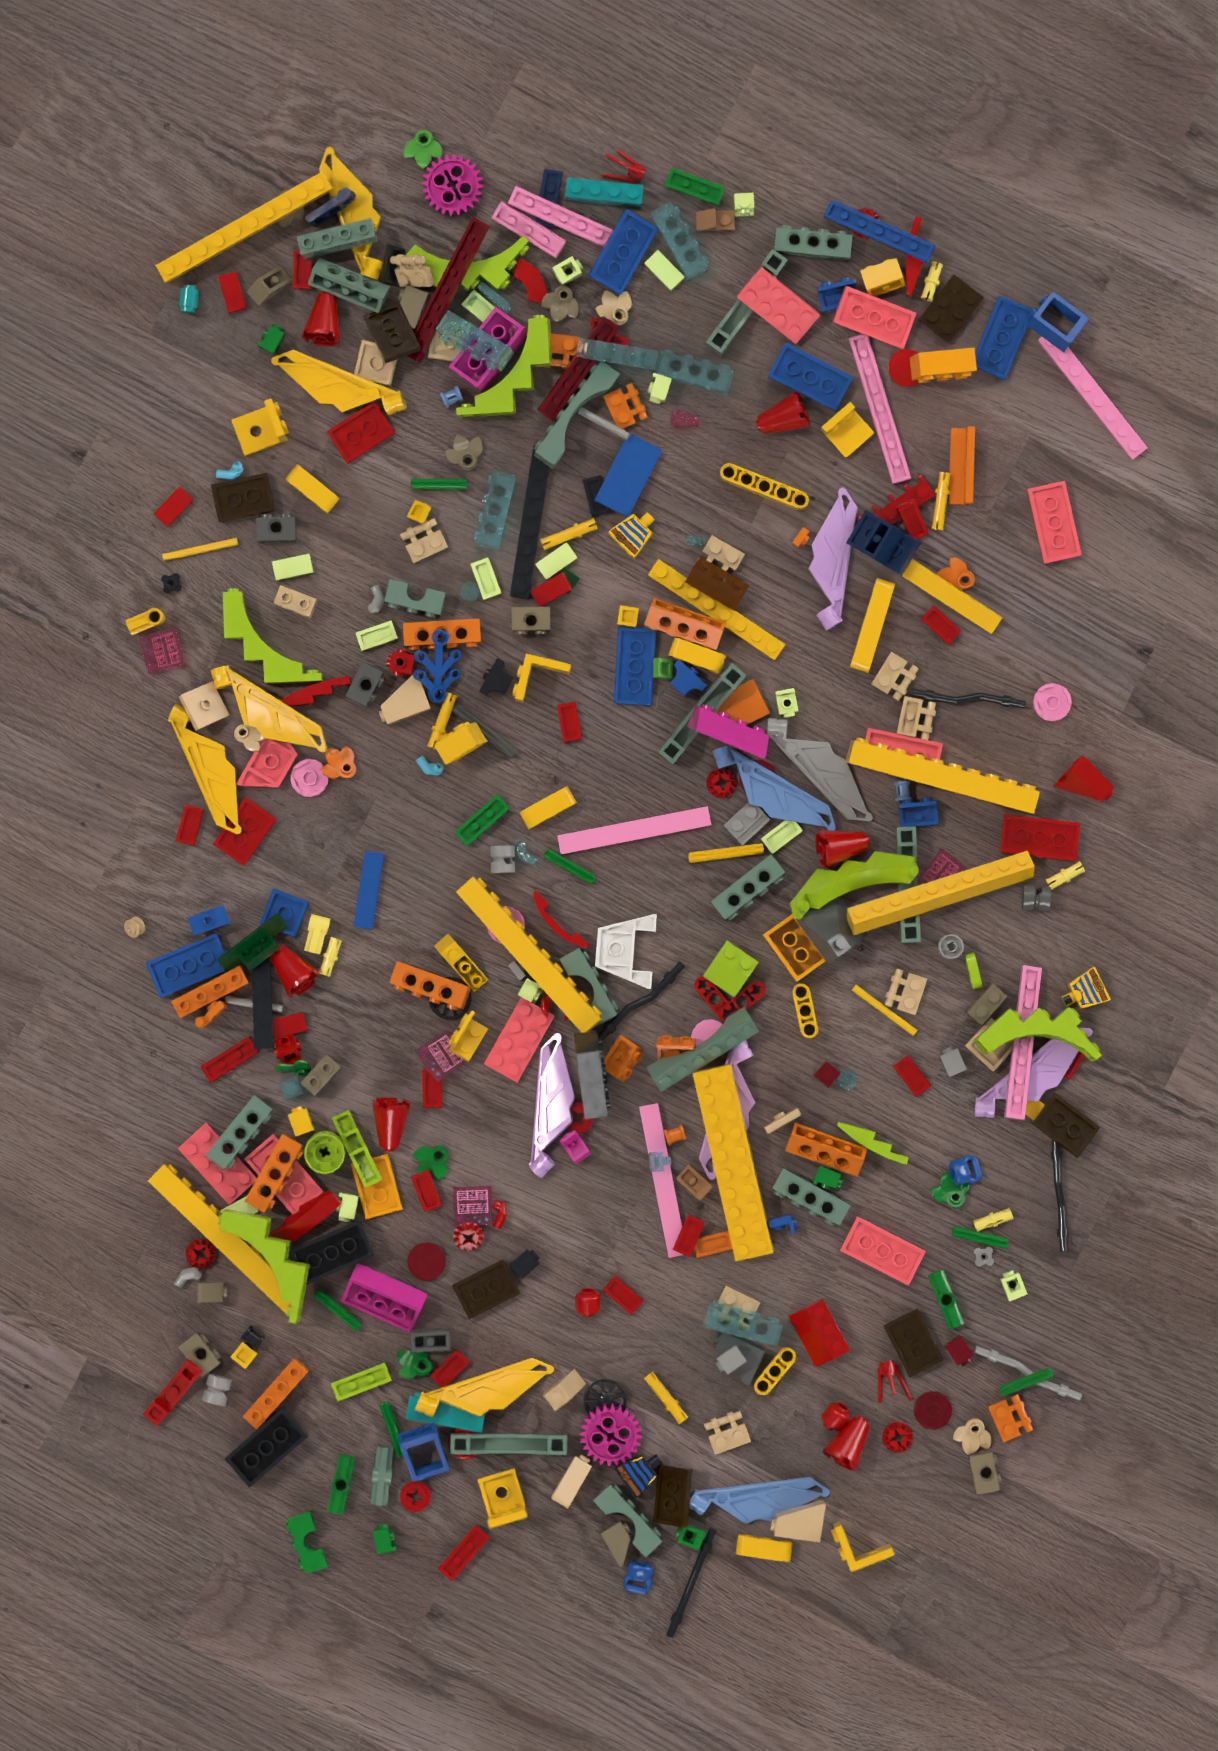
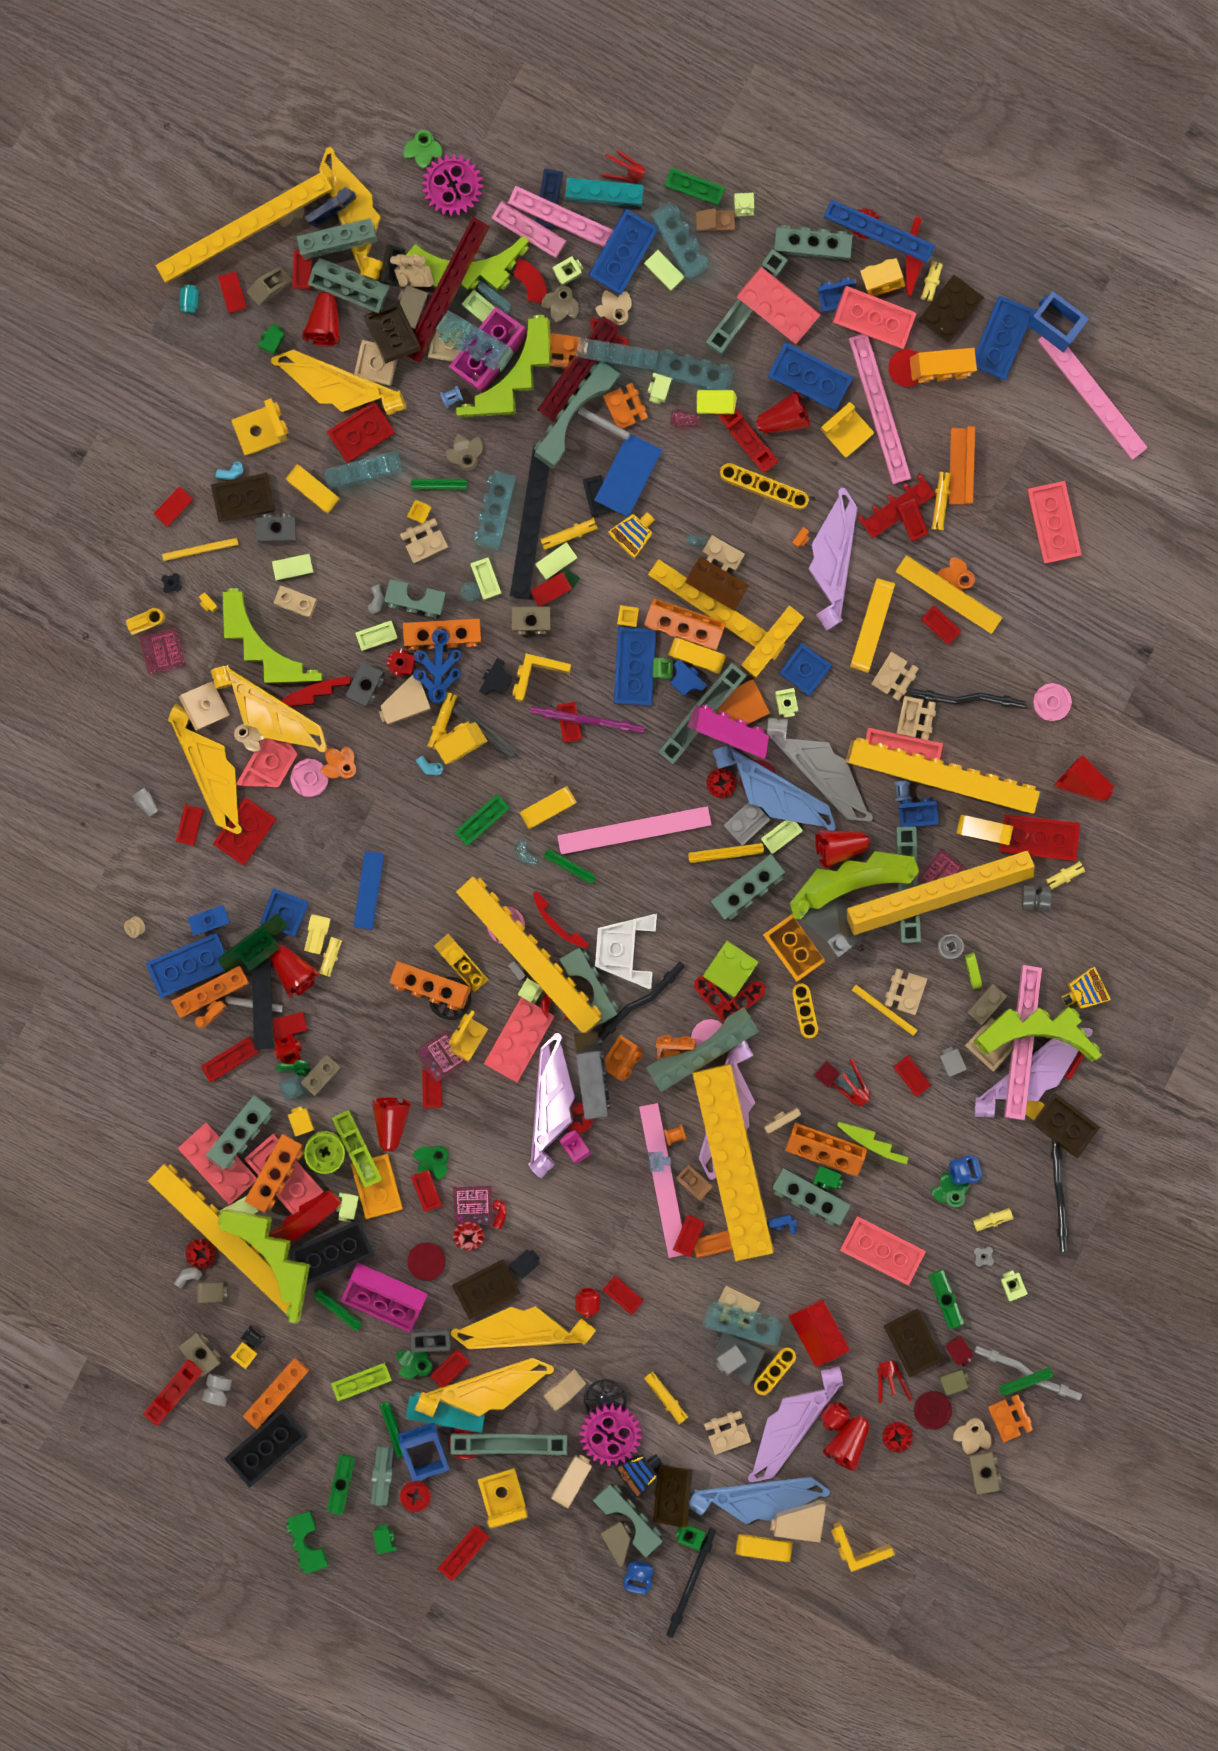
(145, 801): none -> light grey cone
(207, 603): none -> yellow plate
(363, 470): none -> clear light blue brick
(502, 859): light grey wheel -> none
(521, 1328): none -> yellow wing
(550, 713): none -> magenta bar
(716, 401): none -> neon yellow slope
(748, 440): none -> red slope
(772, 642): none -> yellow arch
(791, 1423): none -> lavender wing
(805, 669): none -> blue tile
(860, 1096): none -> red plant
(883, 542): dark blue bracket -> none
(954, 1381): none -> olive brick
(979, 1237): green axle -> none
(984, 829): none -> yellow beam

